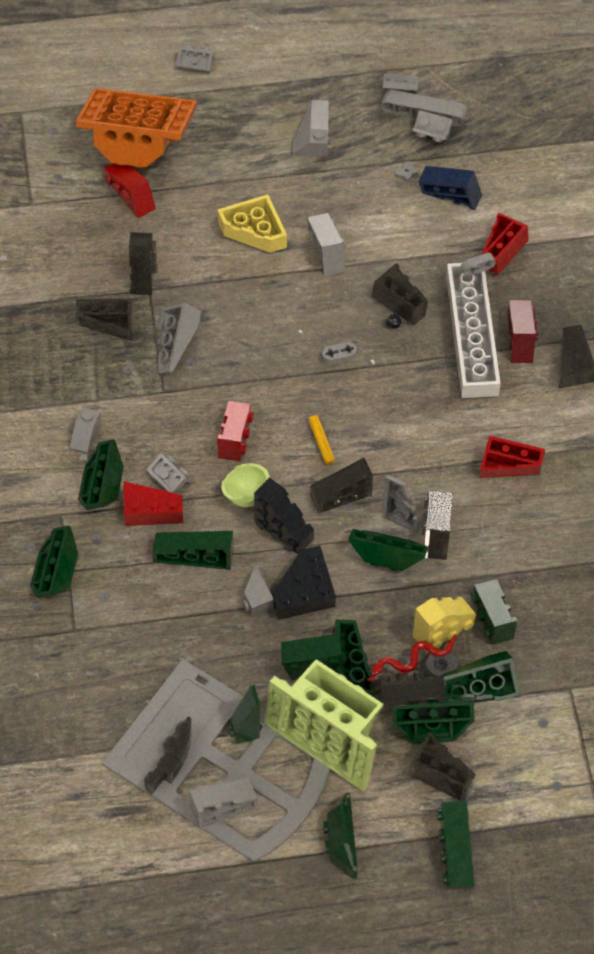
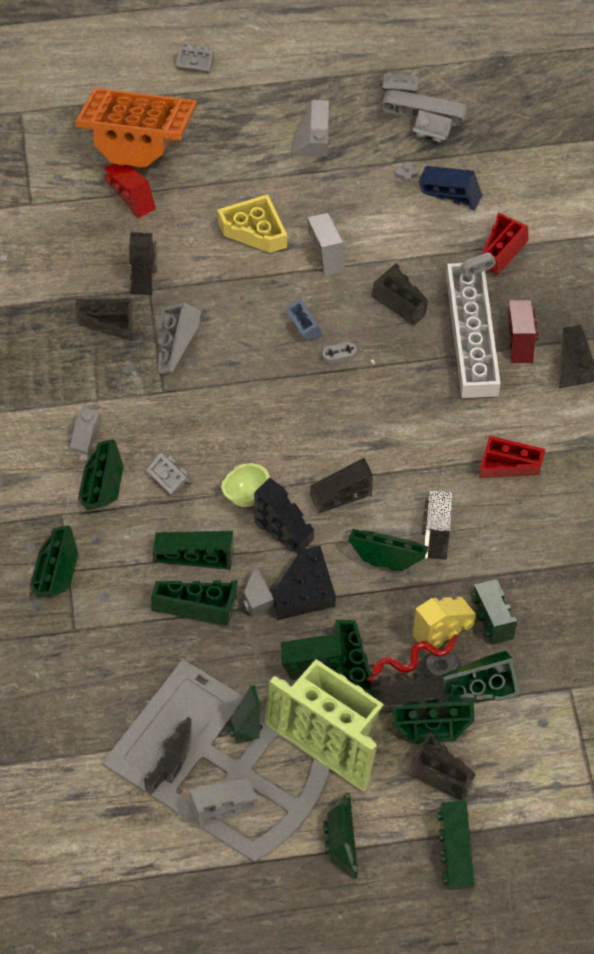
(151, 506): red wedge -> none
(196, 600): none -> dark green wedge
(234, 431): wedge -> none
(304, 320): none -> sand blue brick
(321, 440): yellow axle -> none
(393, 321): black hinge -> none
(399, 505): light grey wedge -> none

